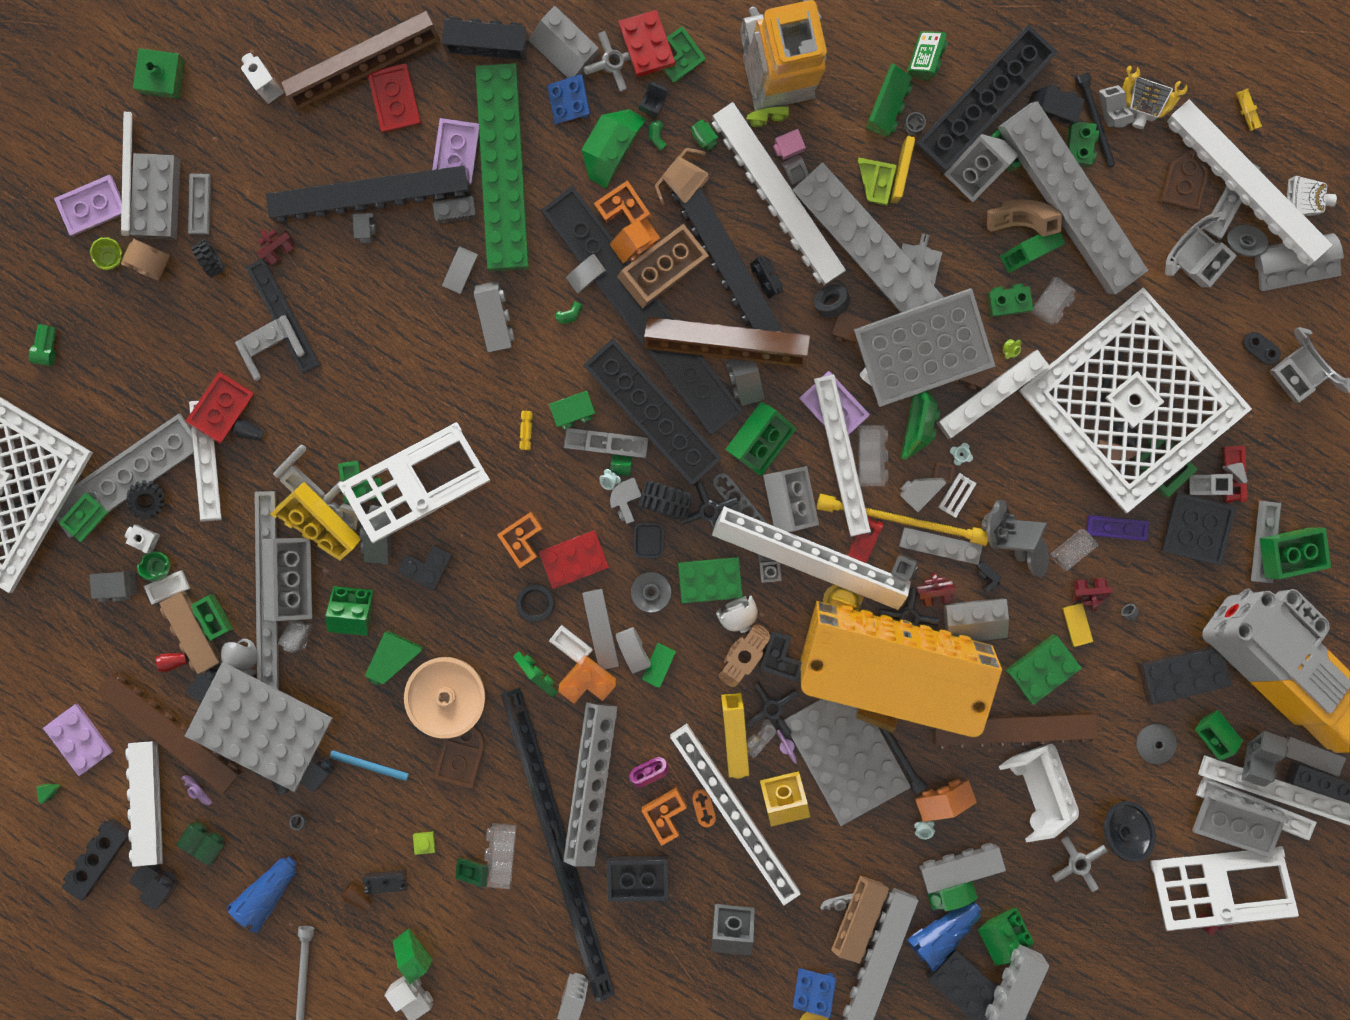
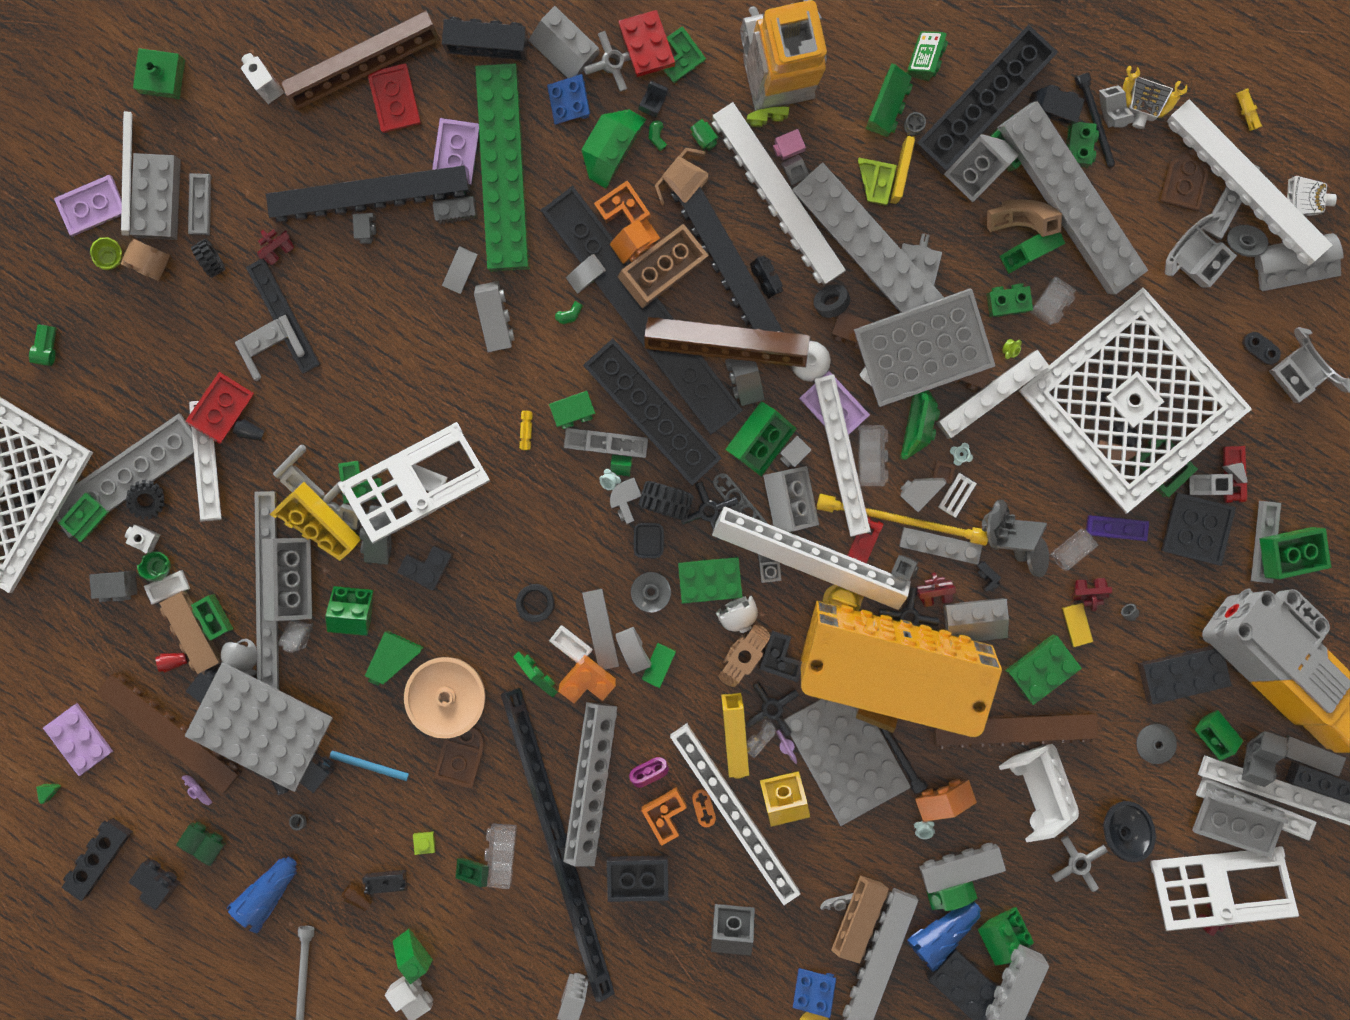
(144, 803): white brick -> none
(429, 479): none -> white tile
(516, 536): orange brick -> none
(573, 559): red plate -> none
(794, 452): none -> light grey brick
(817, 363): none -> white cylinder

